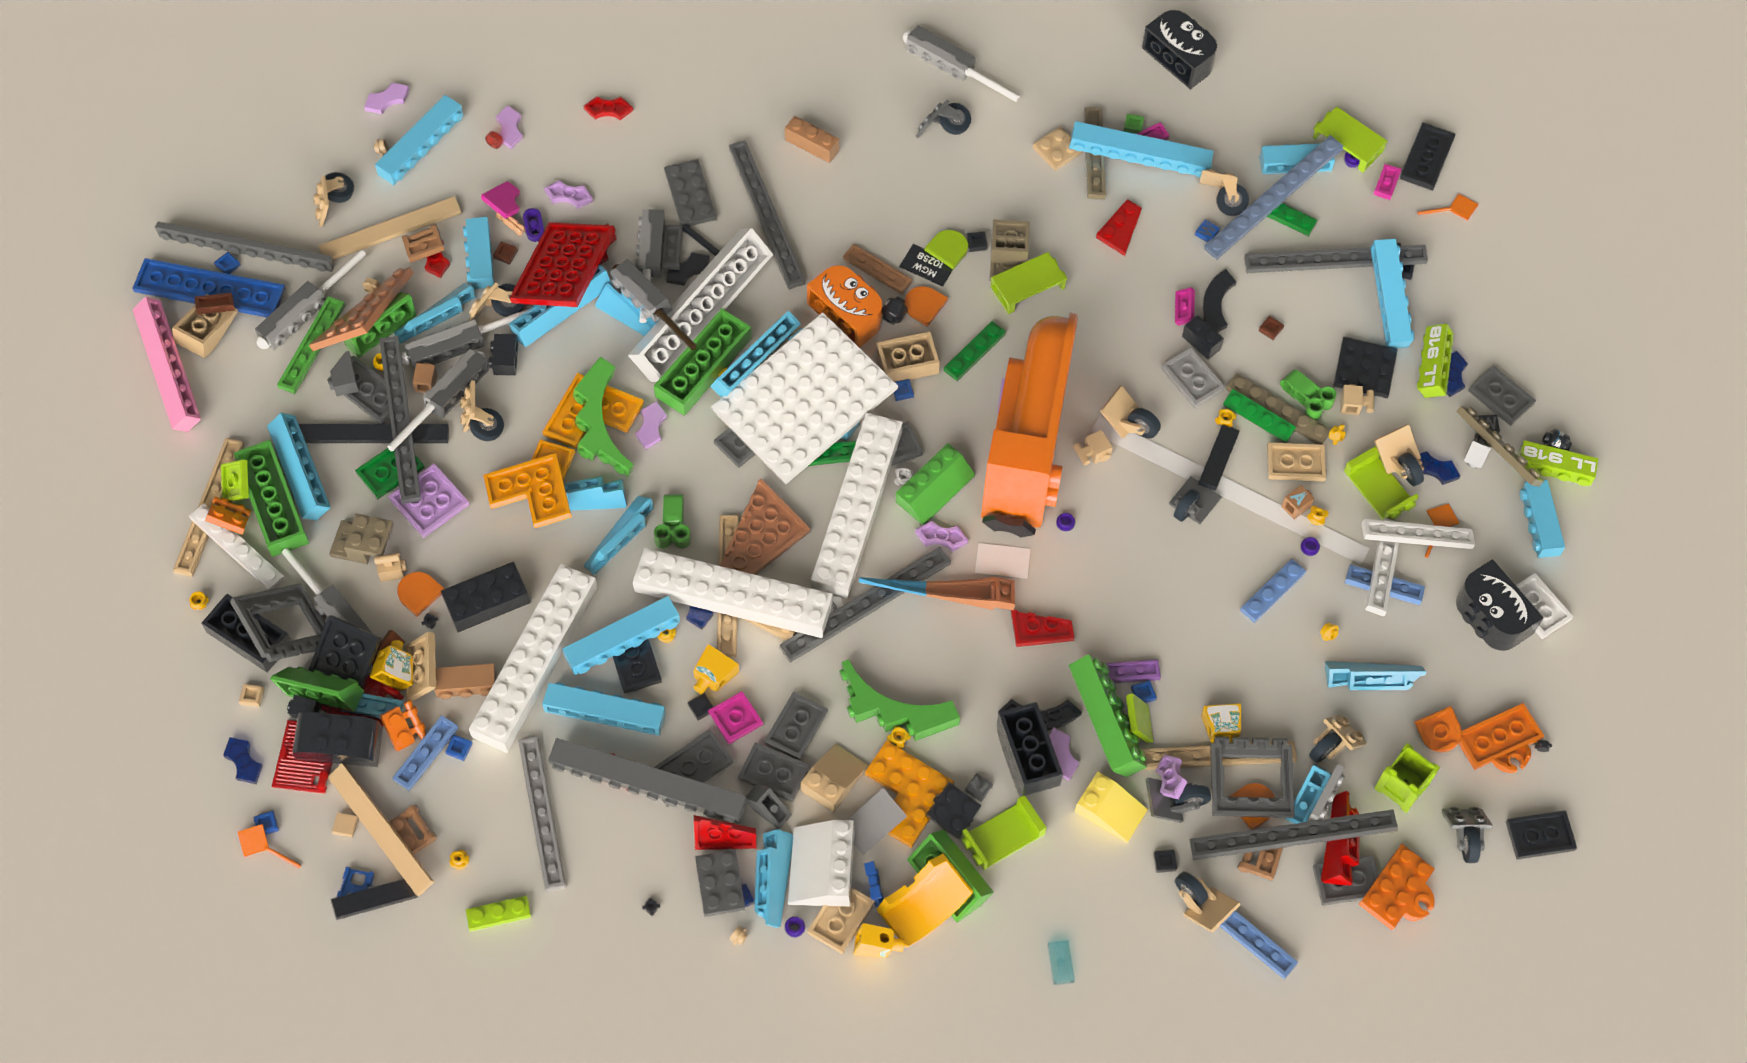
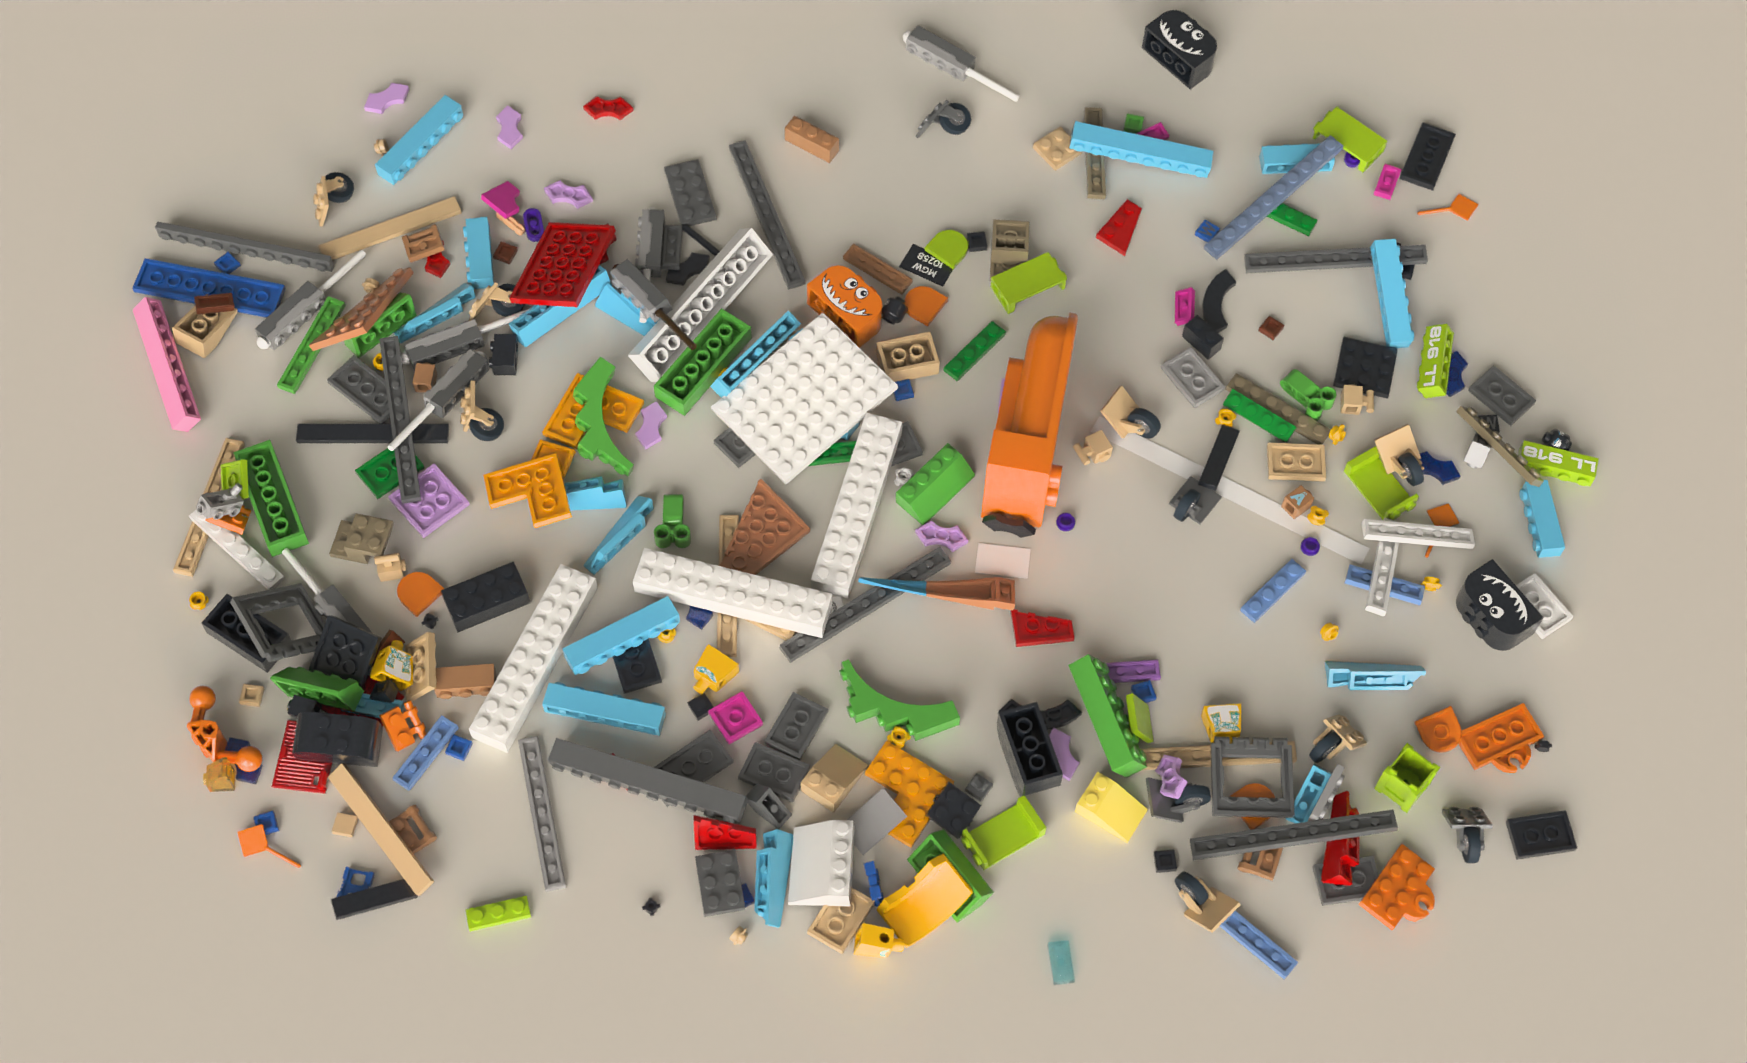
(211, 739): none -> orange piece
(220, 503): none -> light grey brick
(220, 776): none -> clear yellow slope
(298, 466): medium azure brick -> none
(343, 376): dark grey slope -> none
(384, 691): none -> black slope
(461, 863): yellow plate -> none
(494, 139): clear red tile -> none
(794, 921): dark purple plate -> none
(1232, 197): plate -> none
(1431, 583): none -> yellow plate

